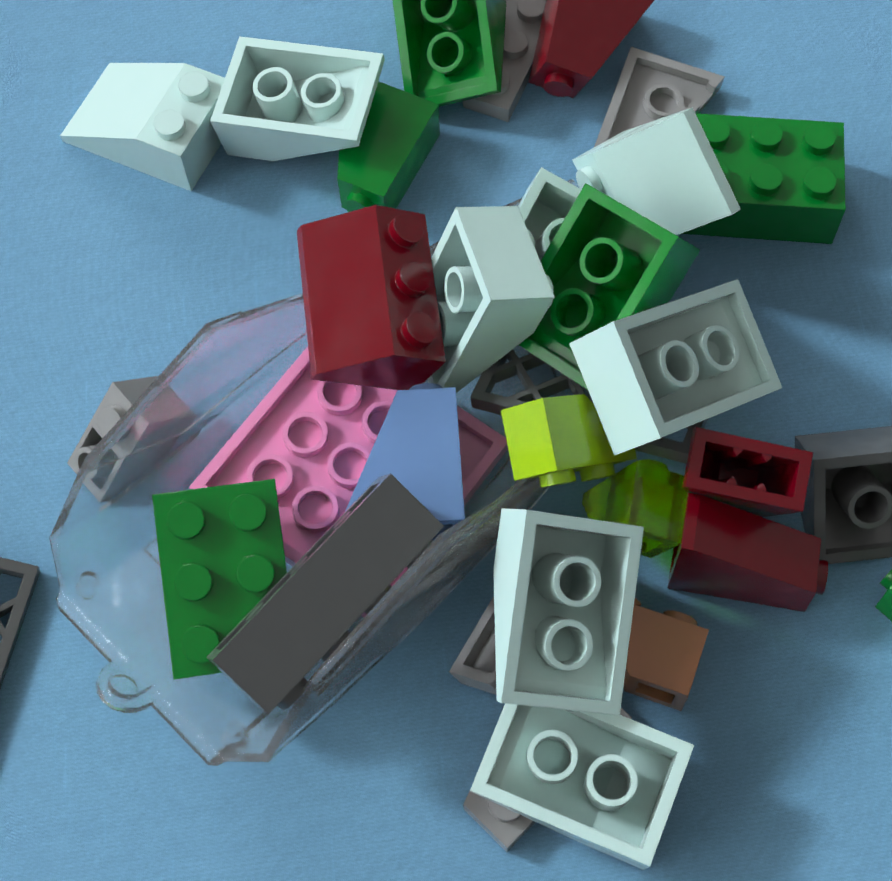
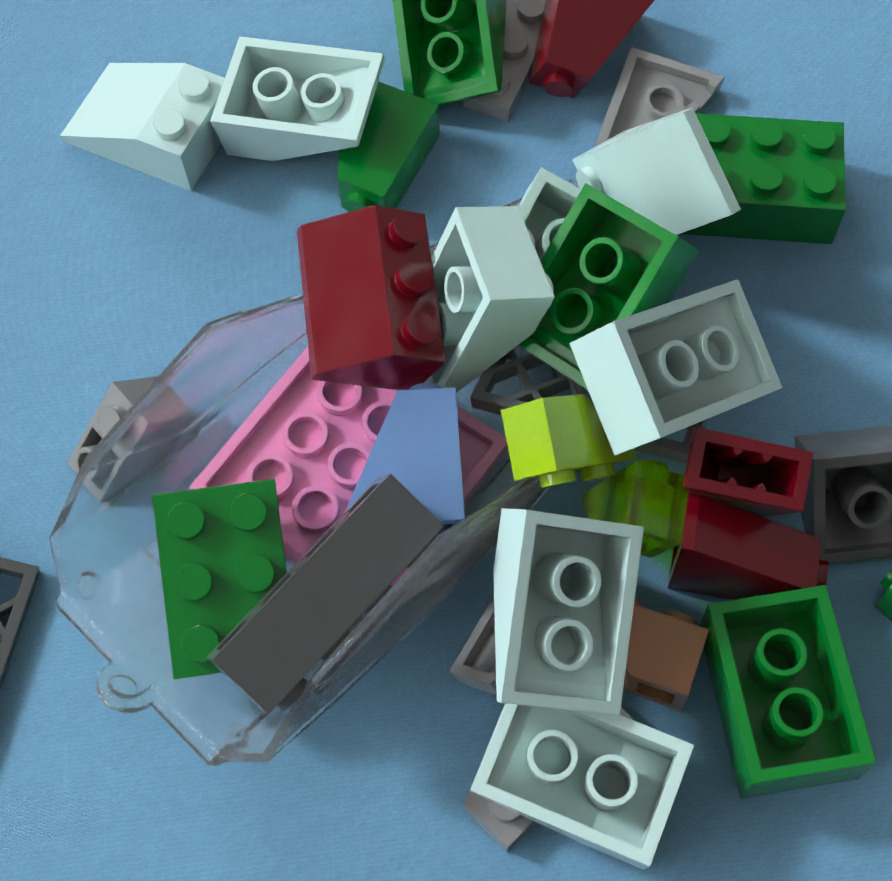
(785, 692): none -> green brick

